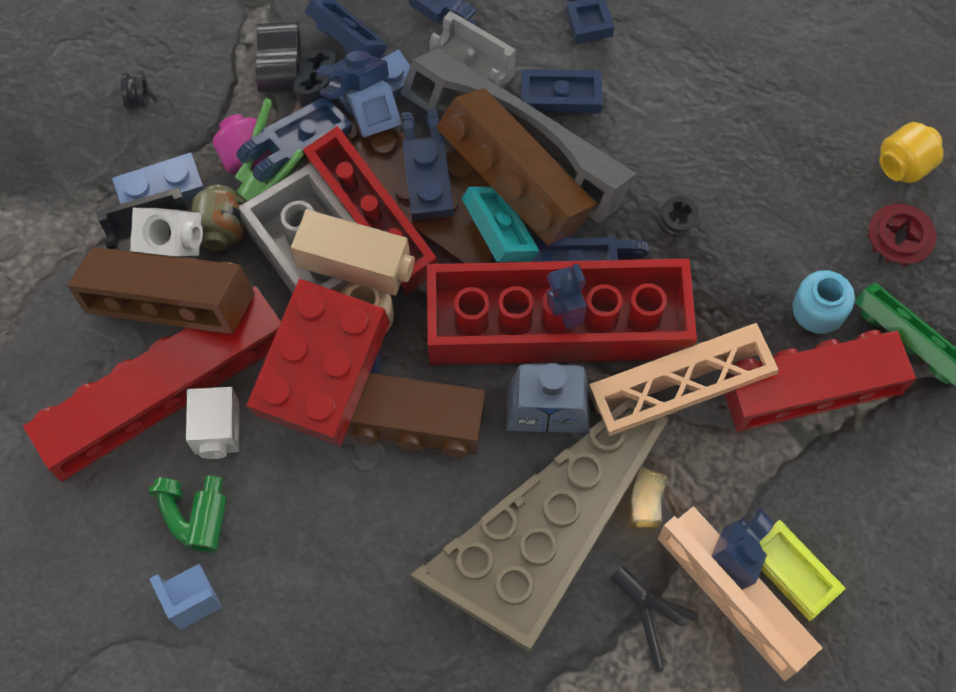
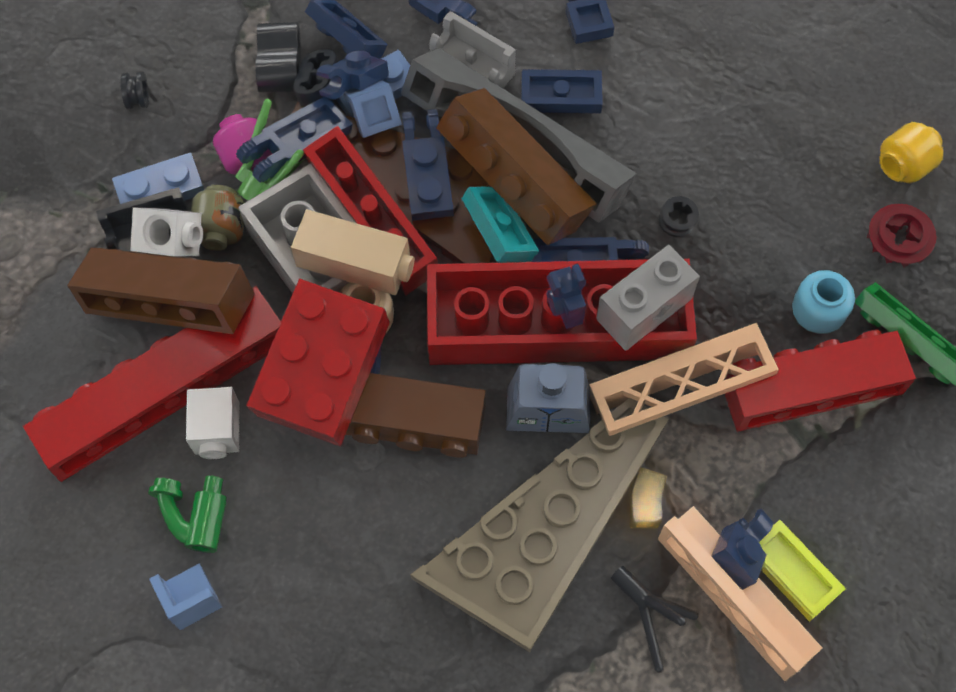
(647, 297): none -> light grey brick

